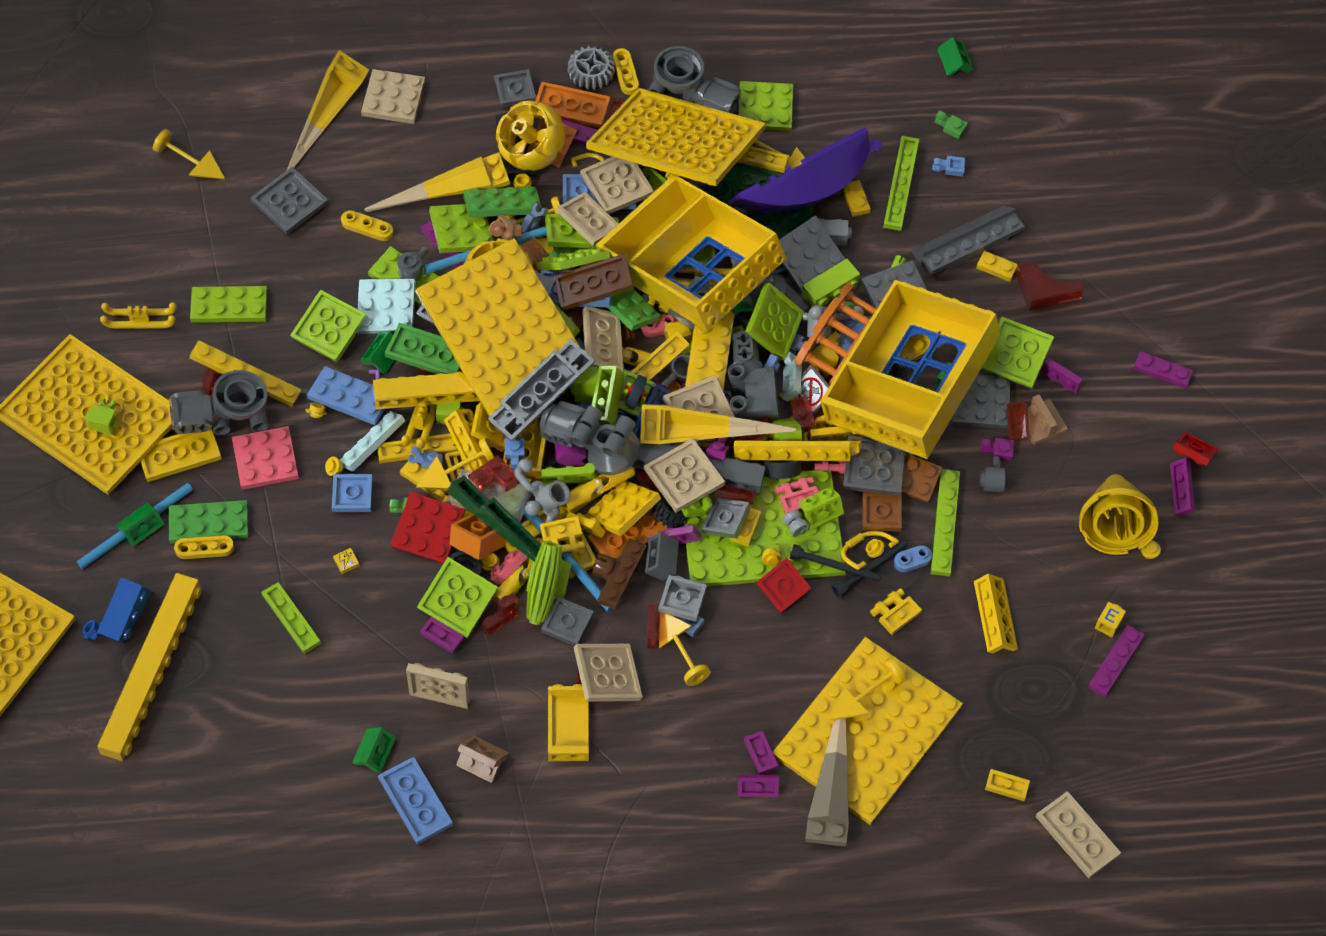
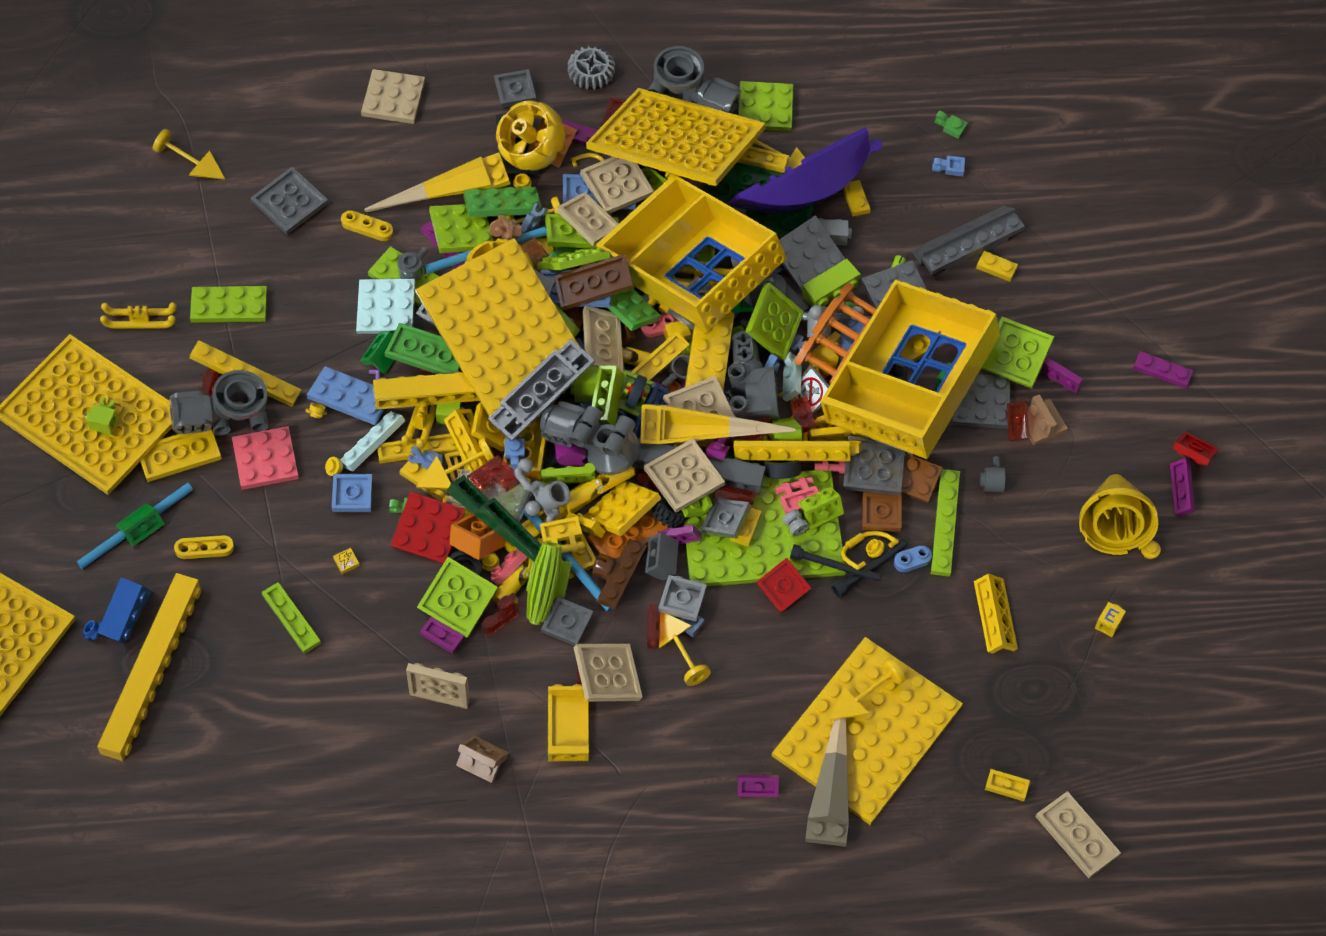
(208, 519): bright green plate -> none
(328, 326): lime plate -> none
(337, 87): yellow plate -> none
(374, 749): green panel -> none
(415, 800): medium blue plate -> none
(574, 104): orange plate -> none
(625, 66): yellow plate -> none
(760, 752): magenta plate -> none
(771, 557): yellow plate -> none
(898, 616): yellow plate -> none
(901, 183): lime plate -> none
(954, 56): green panel -> none
(1000, 447): magenta plate -> none
(1042, 290): clear red arch -> none
(1116, 661): magenta plate -> none

